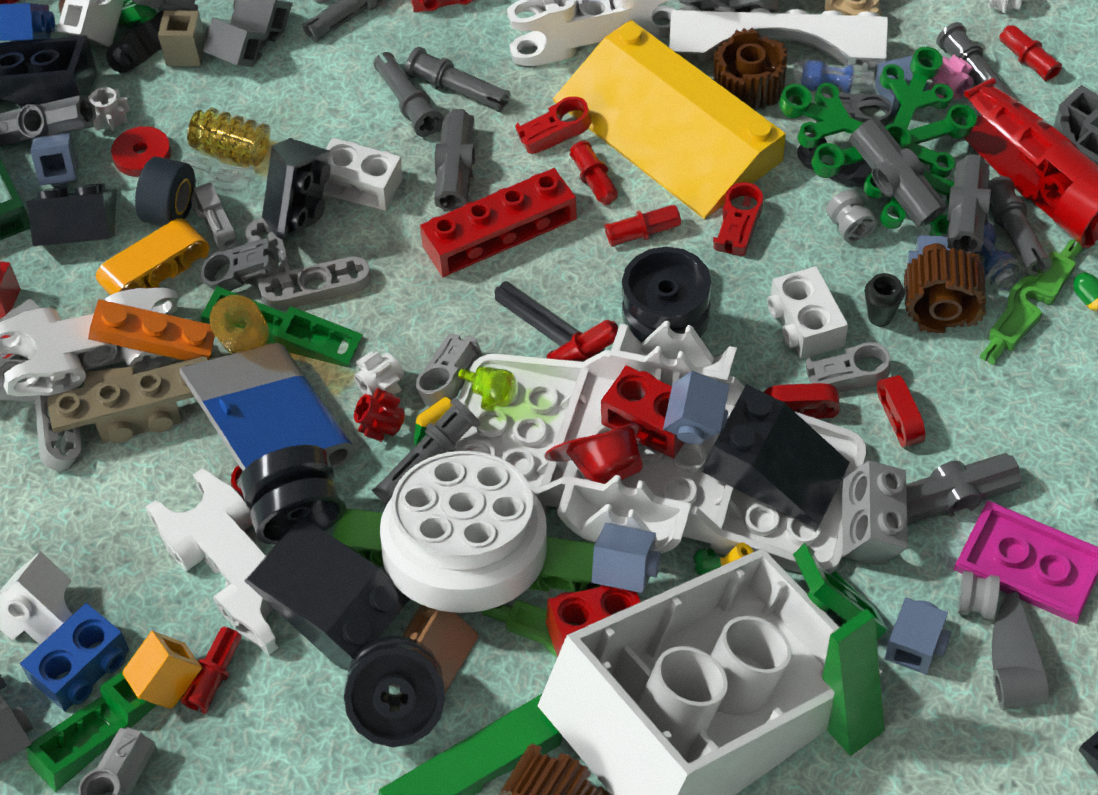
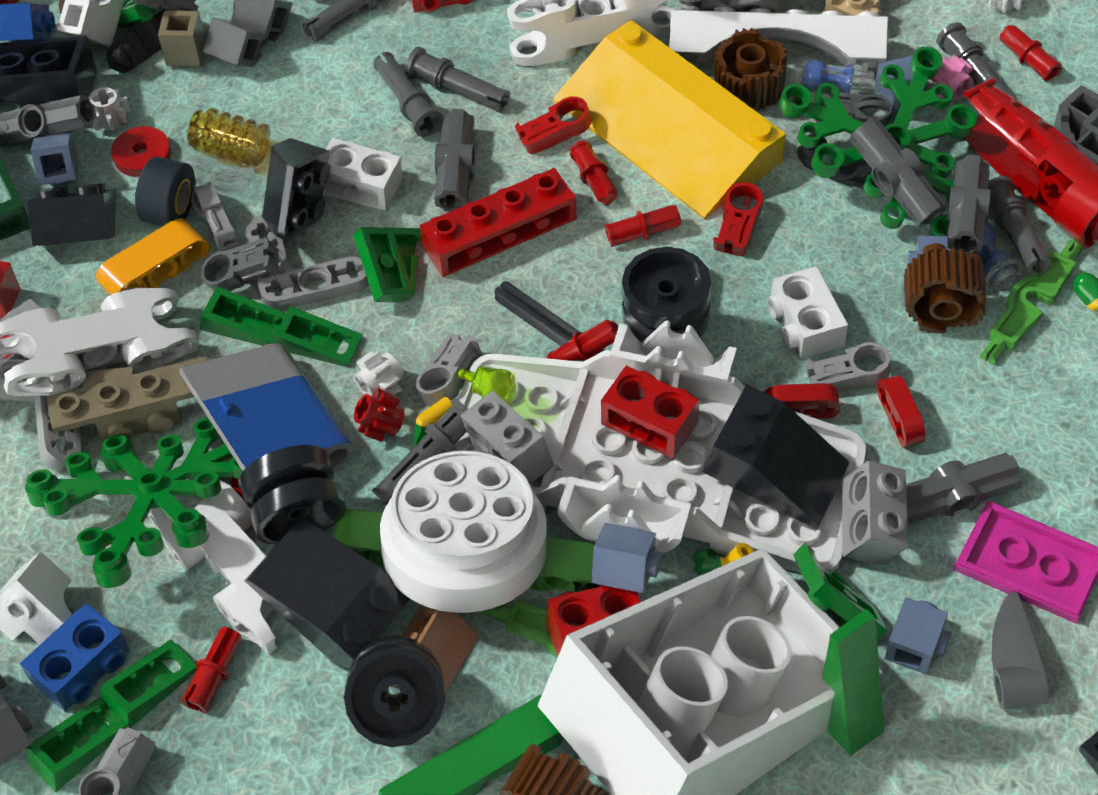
(149, 490): none -> green plant
(150, 331): orange plate -> none
(161, 670): light orange panel -> none
(241, 311): clear yellow piece -> none
(389, 261): none -> green wing
(505, 434): none -> light grey brick
(602, 454): red piece -> none
(696, 408): sand blue brick -> none
(849, 213): light grey wheel -> none
(883, 298): pearl dark grey cone -> none
(978, 594): light grey wheel -> none

